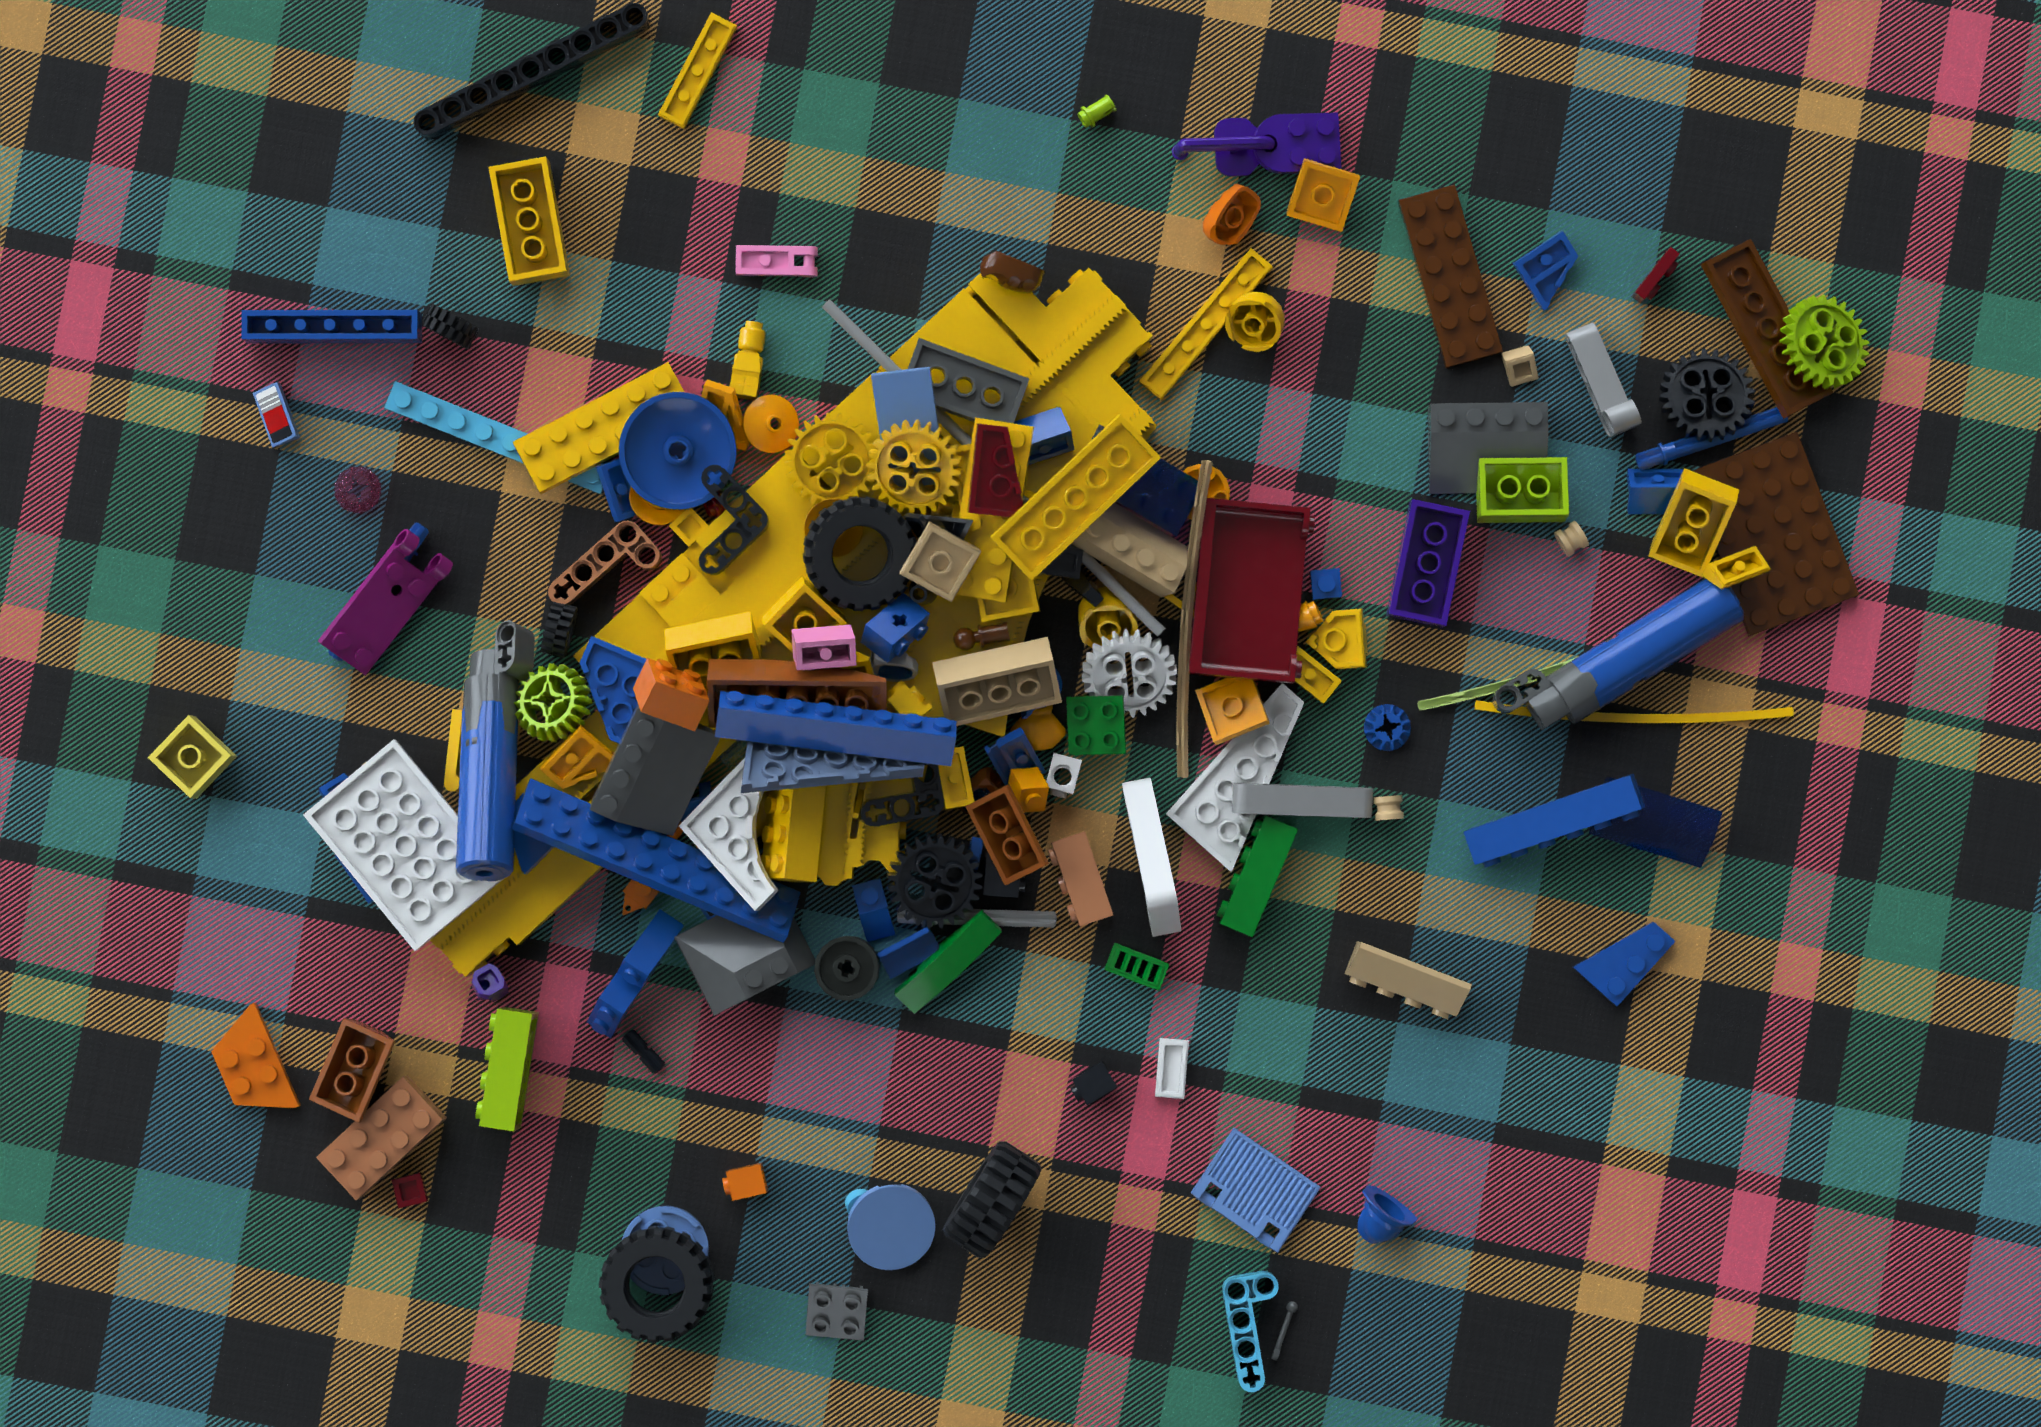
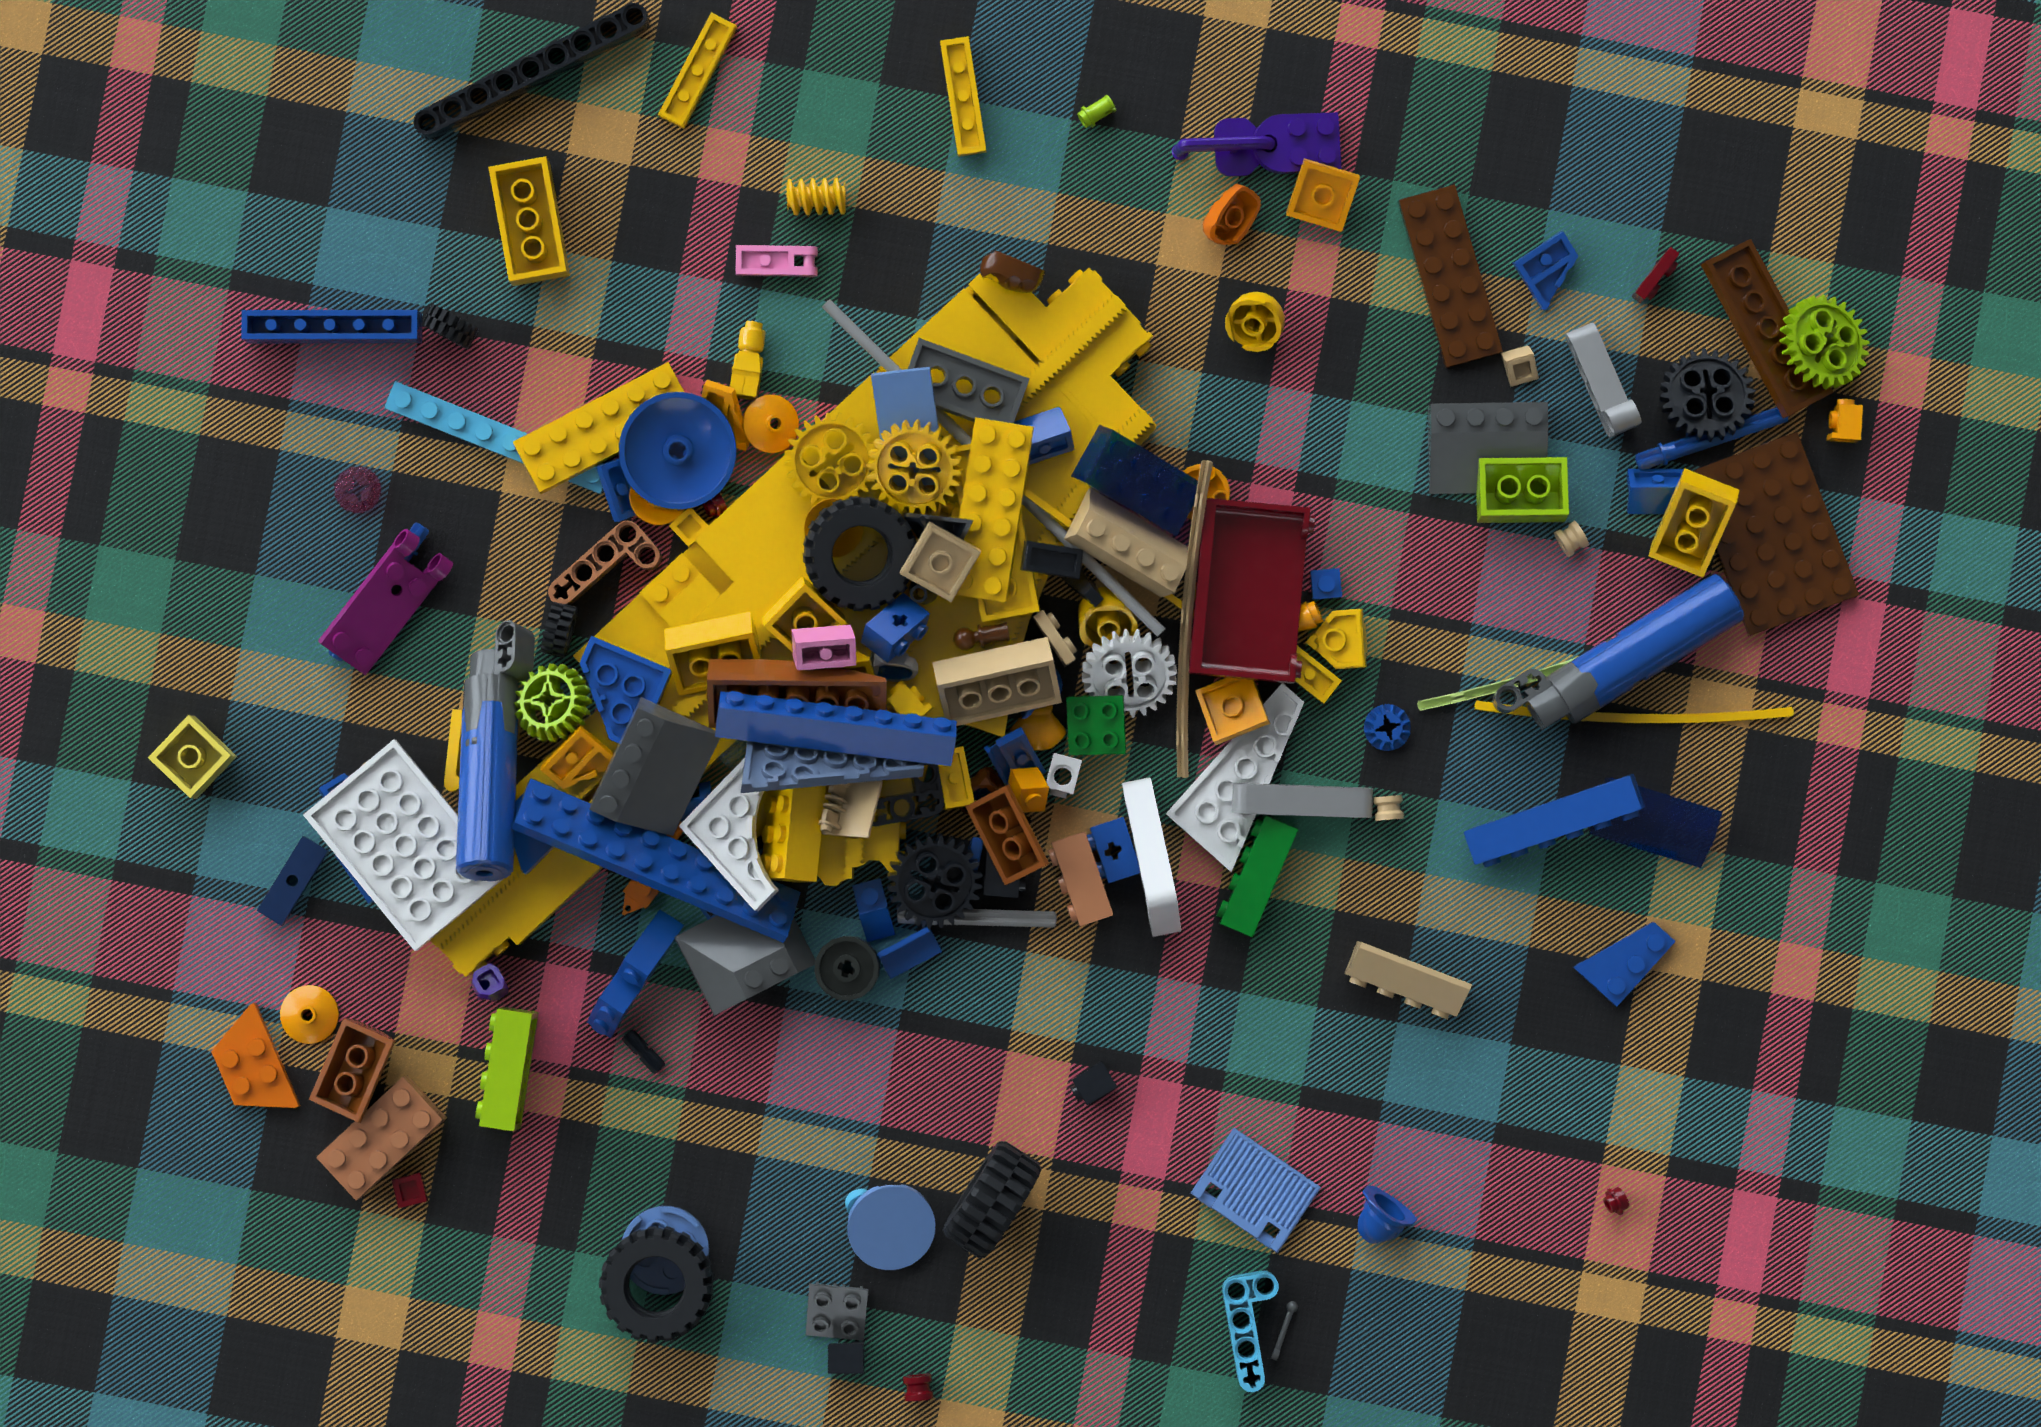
(276, 414): slope -> none
(282, 895): none -> dark blue tile
(324, 1012): none -> light orange dish
(671, 693): orange brick -> none
(739, 526): black beam -> none
(745, 1181): orange brick -> none
(816, 196): none -> yellow piece
(846, 1358): none -> black panel
(850, 809): none -> tan hinge
(918, 1387): none -> dark red wheel
(948, 961): green slope -> none
(963, 96): none -> yellow plate
(994, 475): dark red wing -> none
(1062, 647): none -> tan plate
(1075, 497): yellow plate -> none
(1127, 861): none -> blue brick
(1160, 974): green slope -> none
(1171, 1068): white tile -> none
(1204, 325): yellow tile -> none
(1428, 563): dark purple brick -> none
(1616, 1201): none -> dark red plate
(1736, 568): yellow slope -> none
(1845, 421): none -> light orange brick

